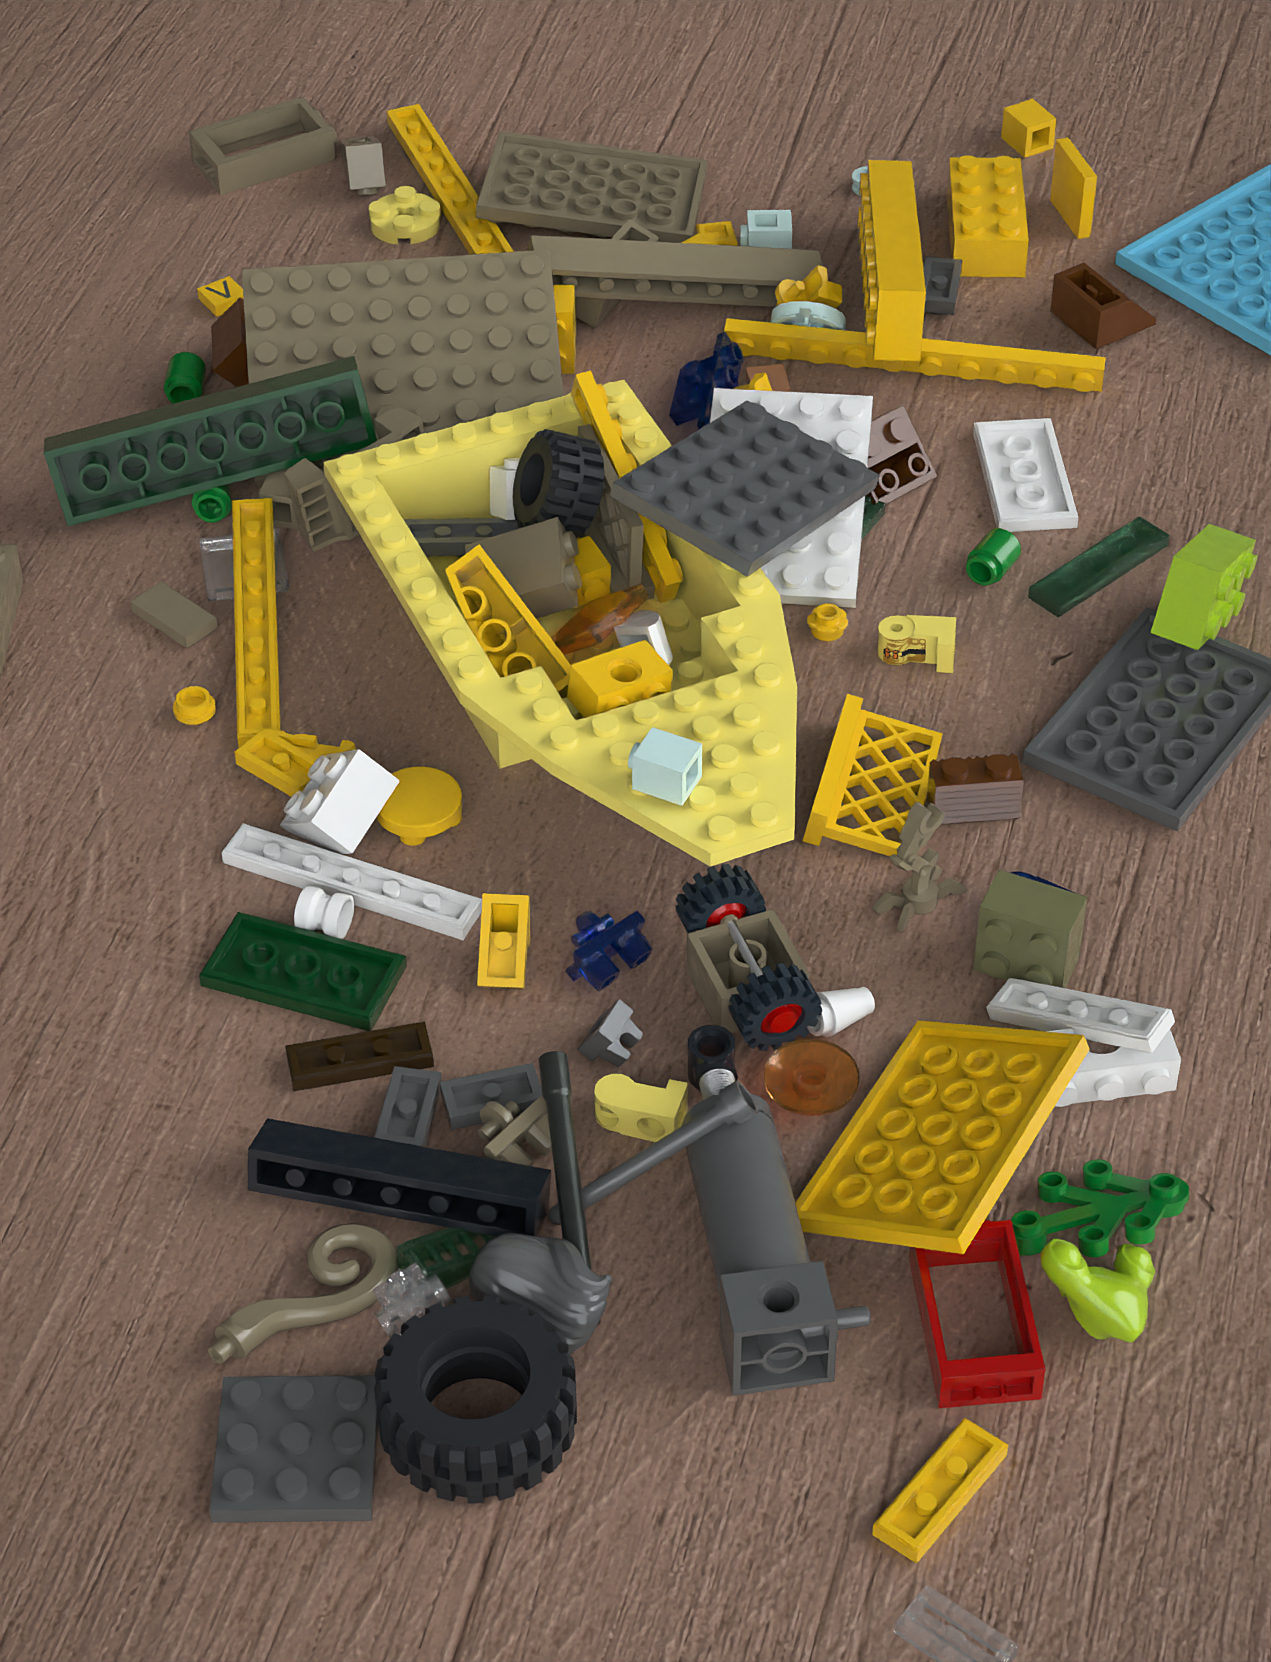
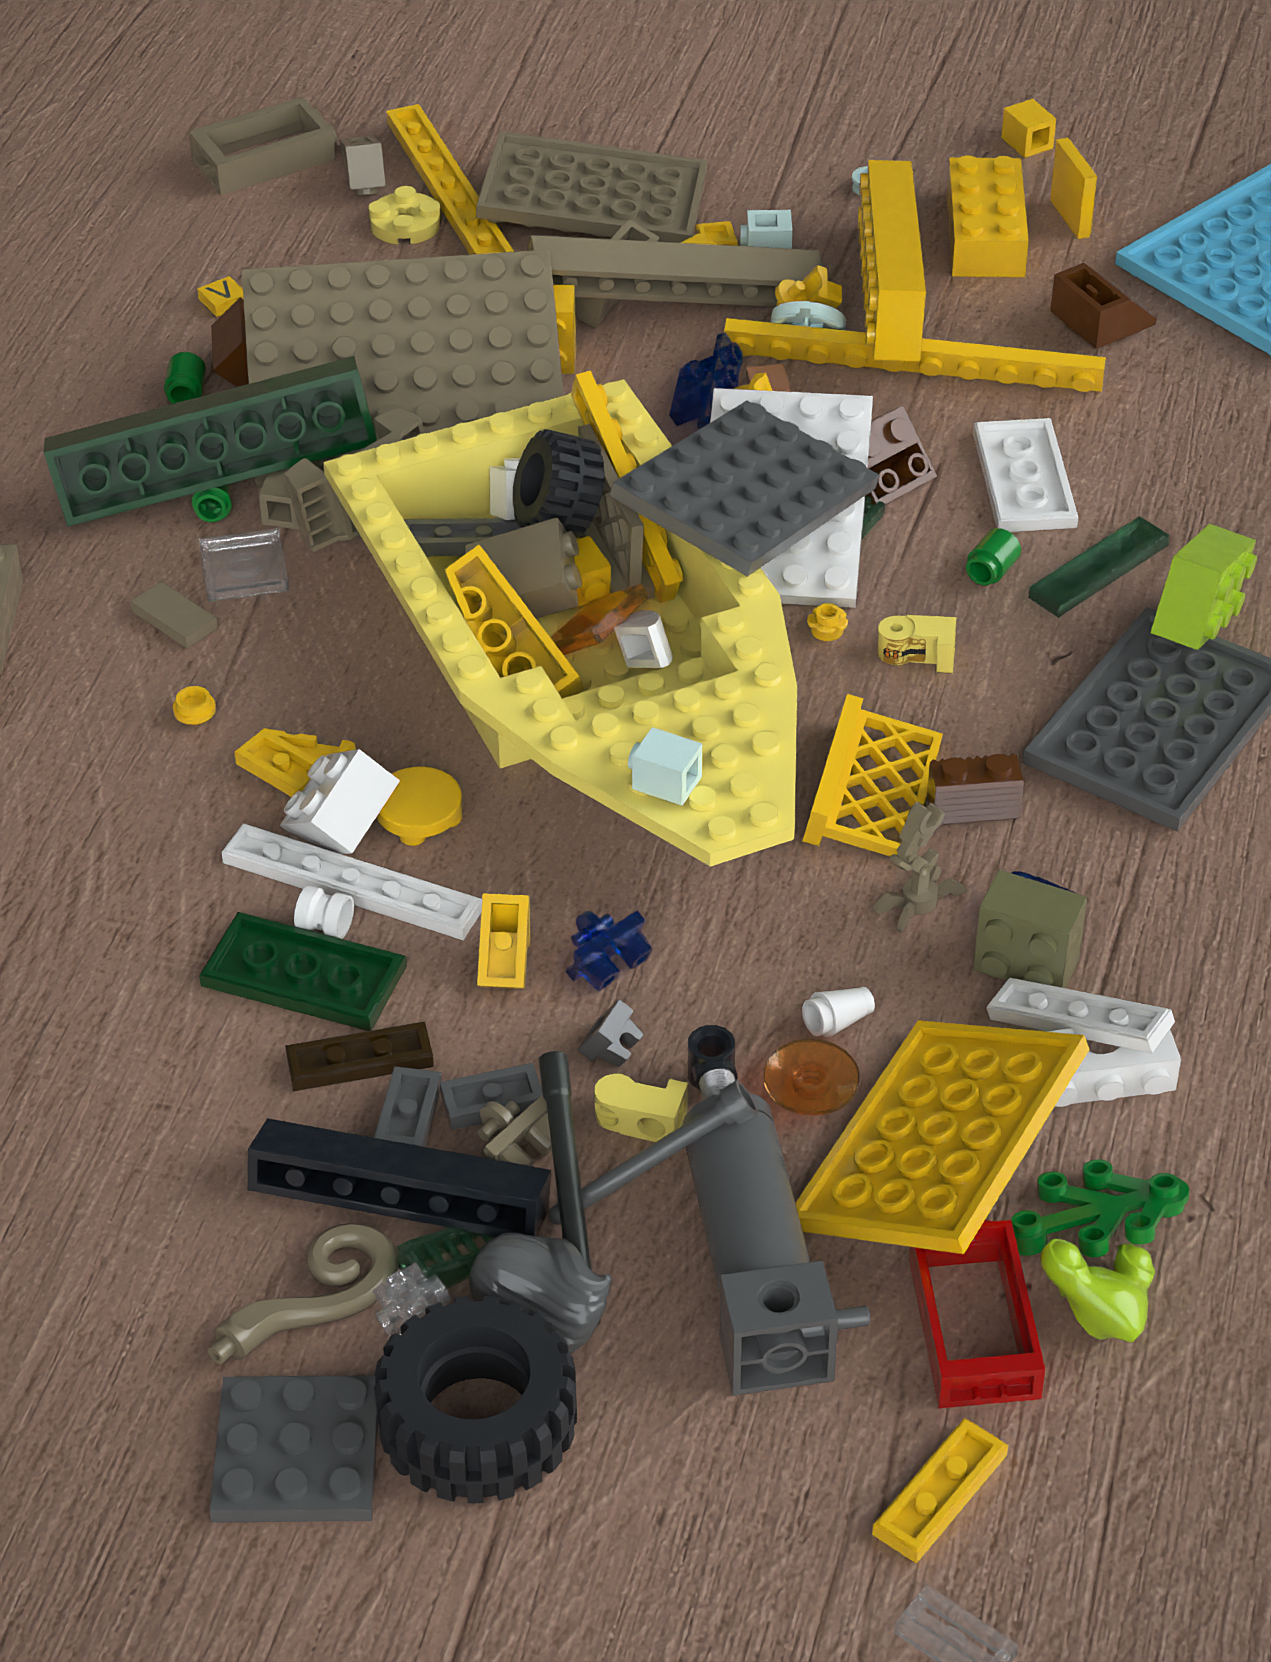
(255, 618): yellow tile -> none
(618, 679): yellow brick -> none
(745, 960): brick -> none
(941, 284): dark grey plate -> none

